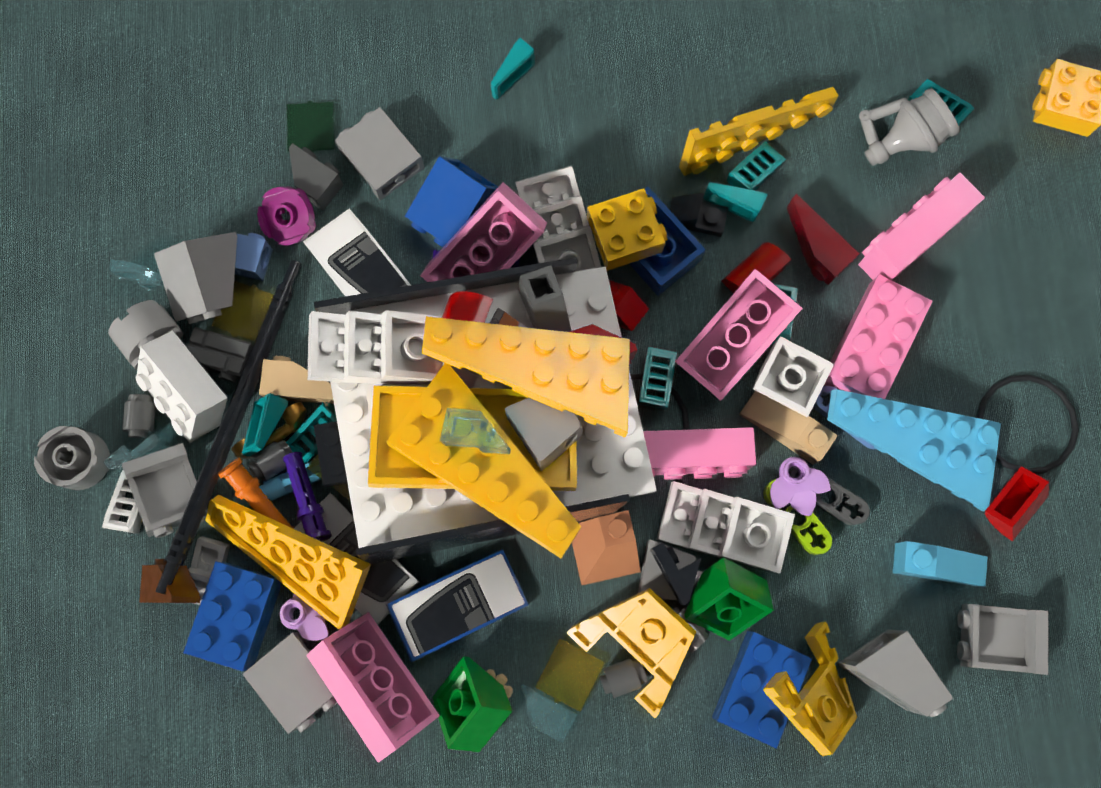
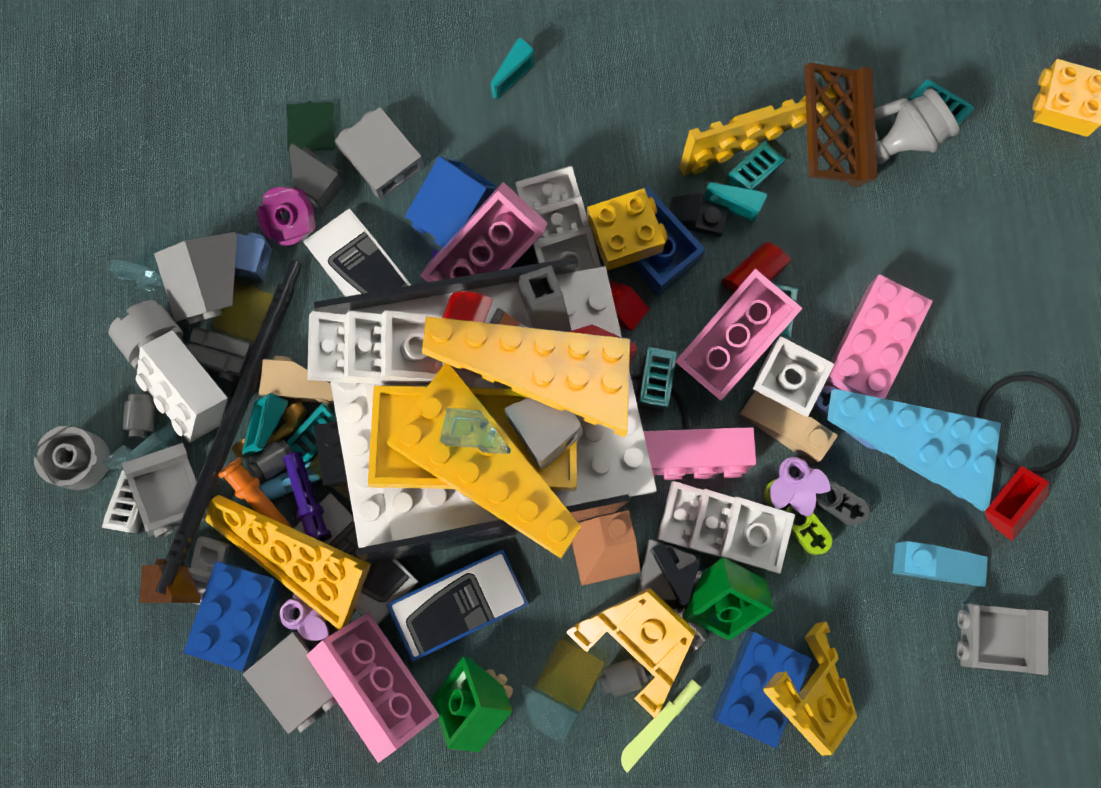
(654, 729): none -> yellowish green piece
(821, 245): dark red slope -> none
(858, 125): none -> reddish brown fence
(899, 672): light grey slope -> none
(920, 227): bright pink brick -> none

